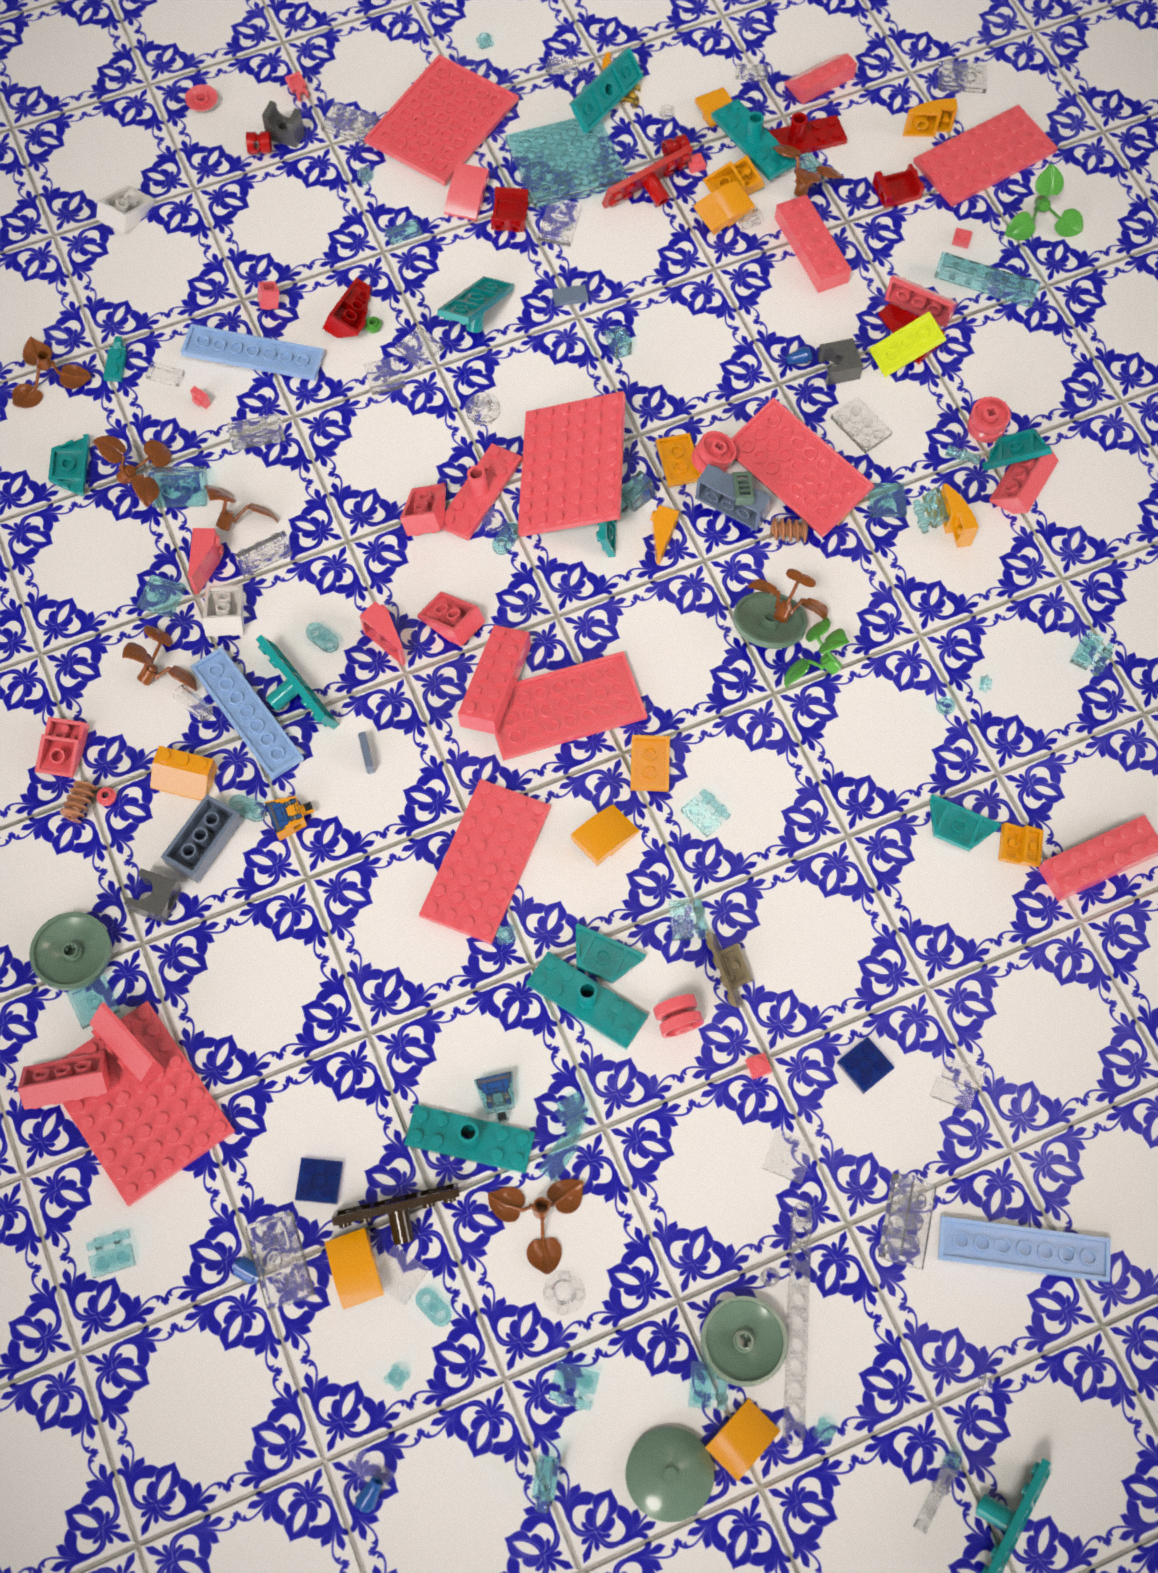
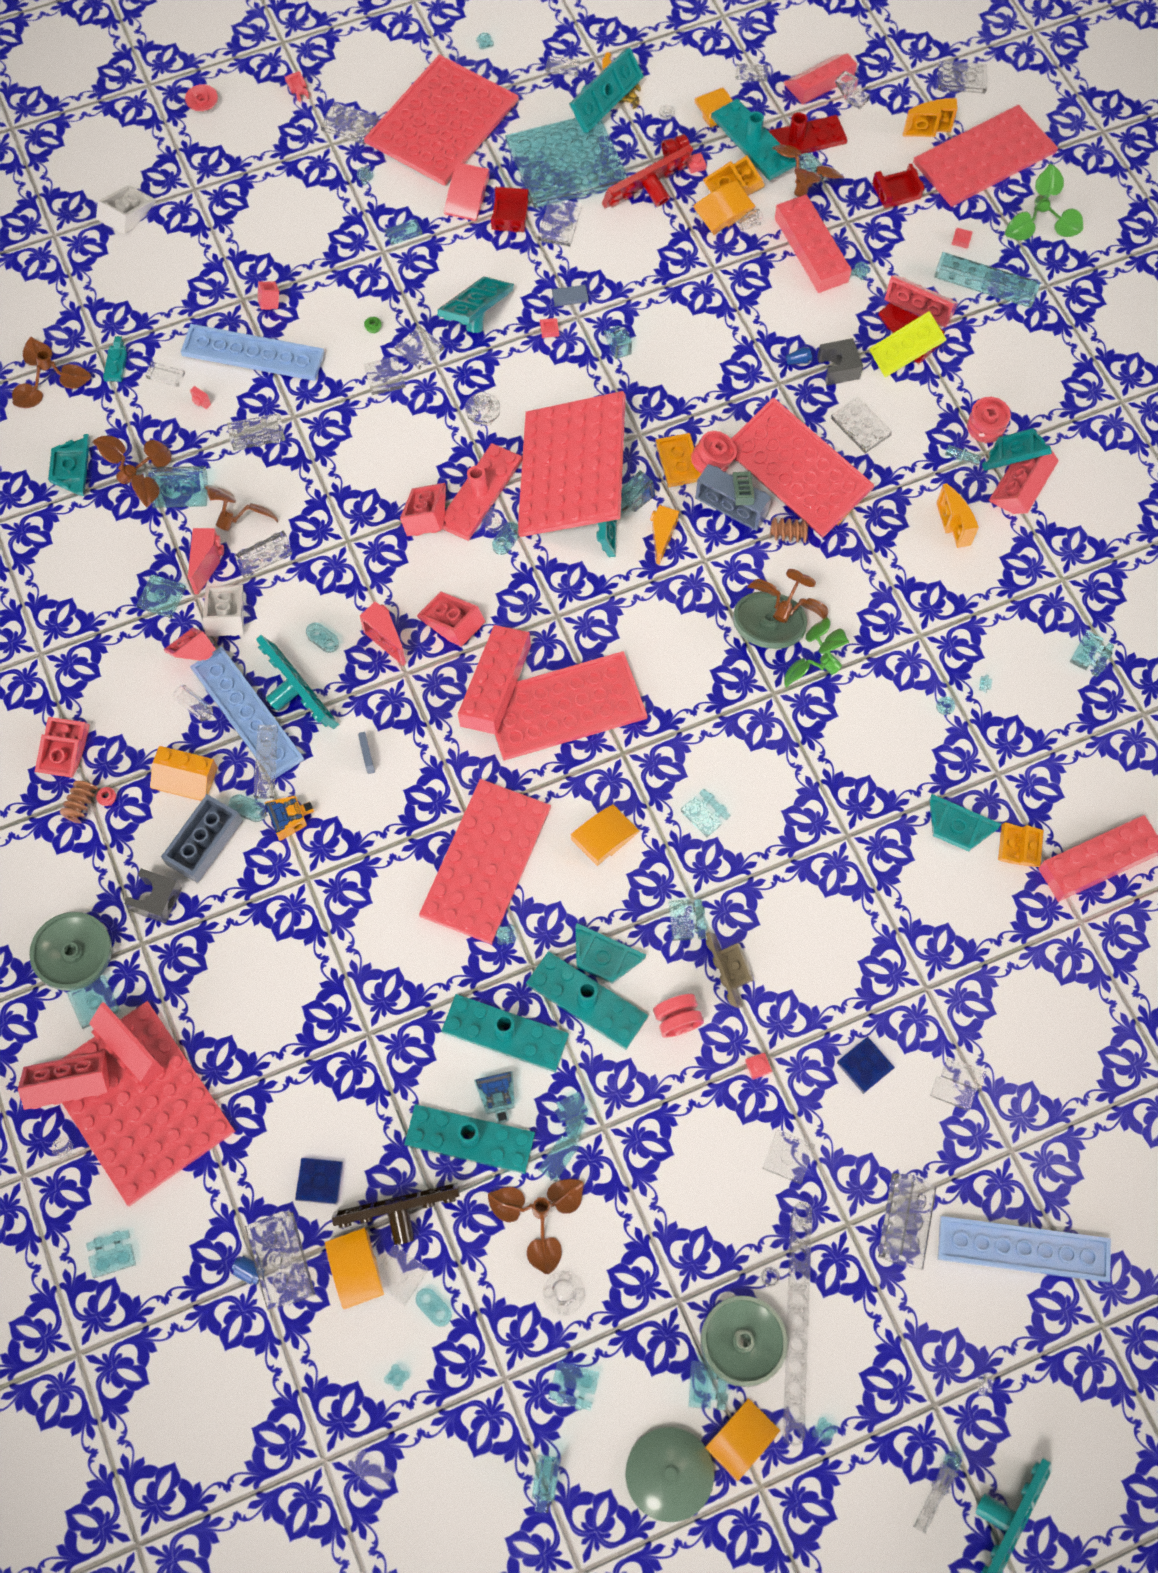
(62, 1147): none -> clear plate
(149, 671): dark orange plant -> none
(192, 646): none -> coral slope
(264, 145): red wheel -> none
(265, 761): none -> clear plate
(283, 129): dark grey piece -> none
(350, 312): red wedge -> none
(368, 1496): blue cone -> none
(523, 1041): none -> teal plate
(549, 327): none -> coral plate
(650, 763): light orange plate -> none
(848, 87): none -> clear slope
(861, 270): none -> clear light blue plate
(887, 500): clear light blue plate -> none
(935, 510): clear light blue plate -> none

